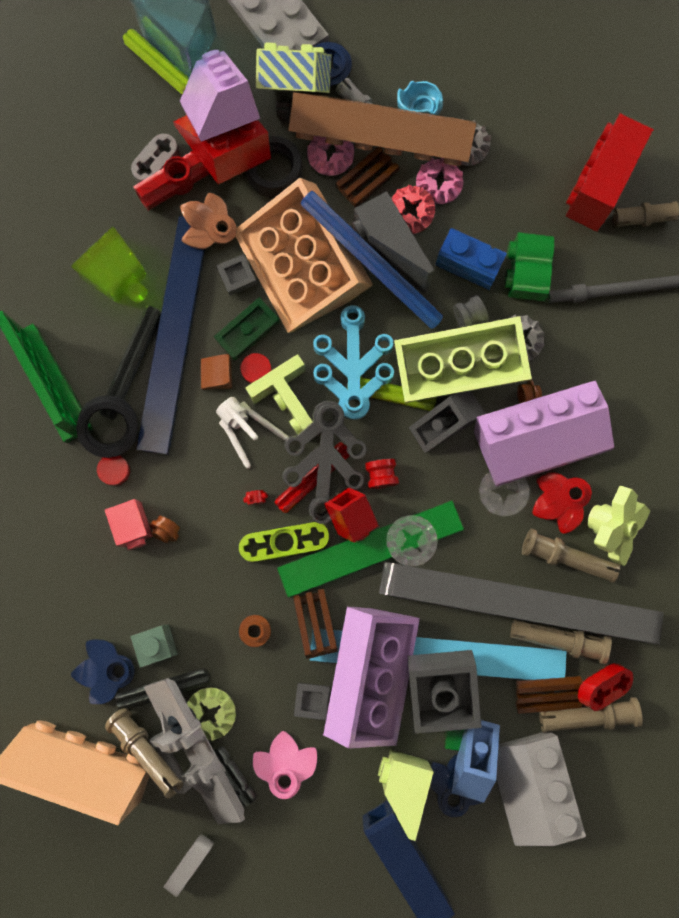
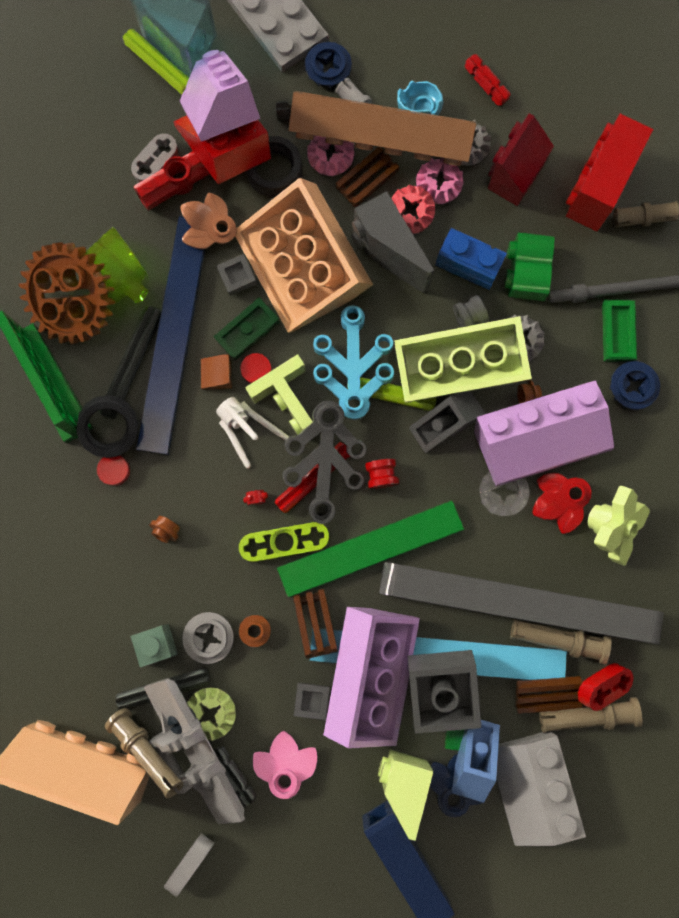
(62, 263): none -> dark orange gear
(99, 671): dark blue plate -> none
(129, 524): coral brick -> none
(194, 644): none -> light grey gear
(293, 69): container -> none
(351, 515): red brick -> none
(371, 259): blue axle -> none
(412, 525): clear gear -> none
(487, 80): none -> red axle
(520, 160): none -> dark red slope
(556, 552): dark tan pin -> none
(619, 331): none -> green tile
(648, 389): none -> dark blue gear

